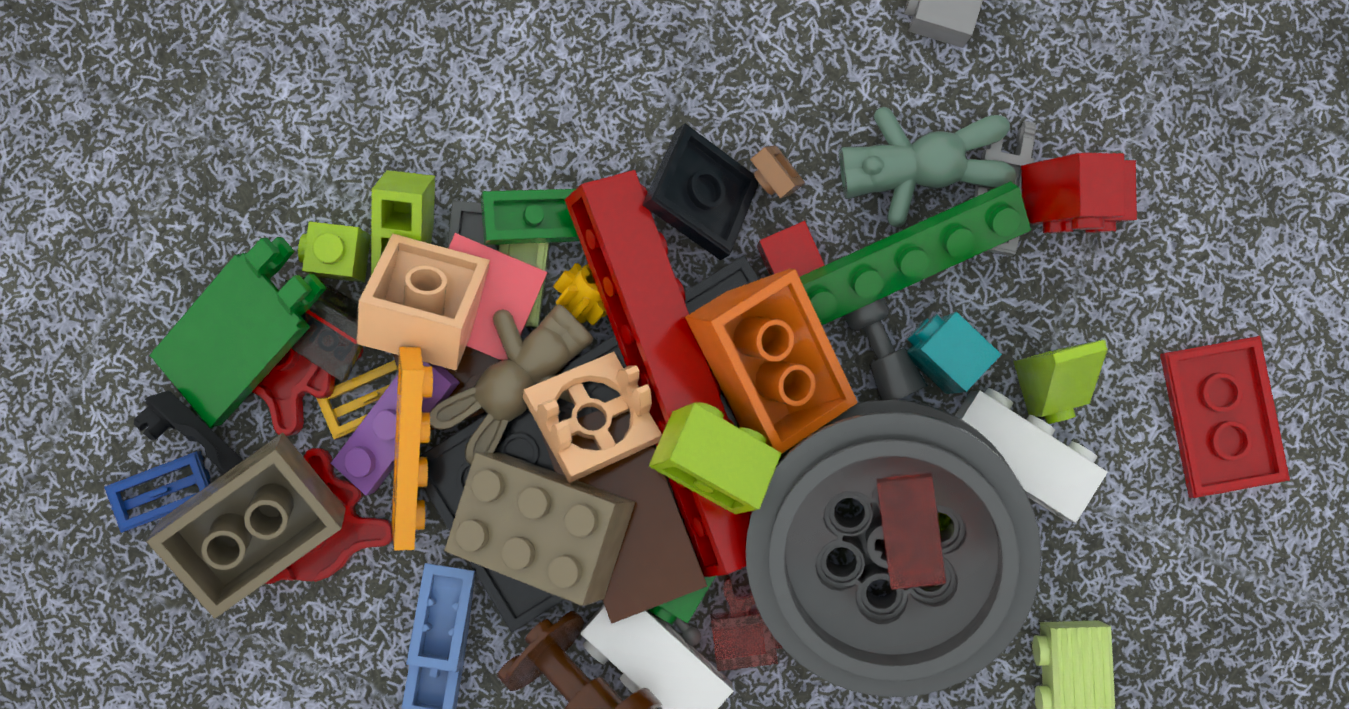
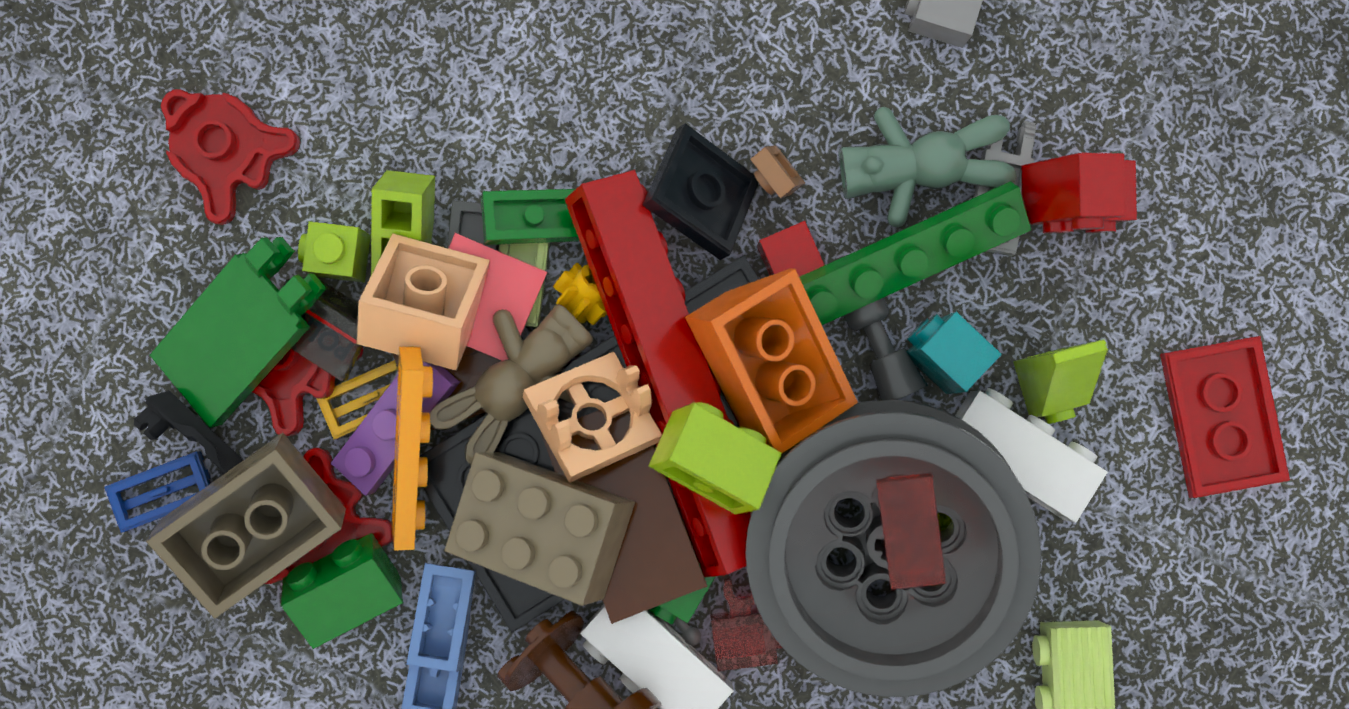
(220, 145): none -> red tile
(341, 590): none -> green brick

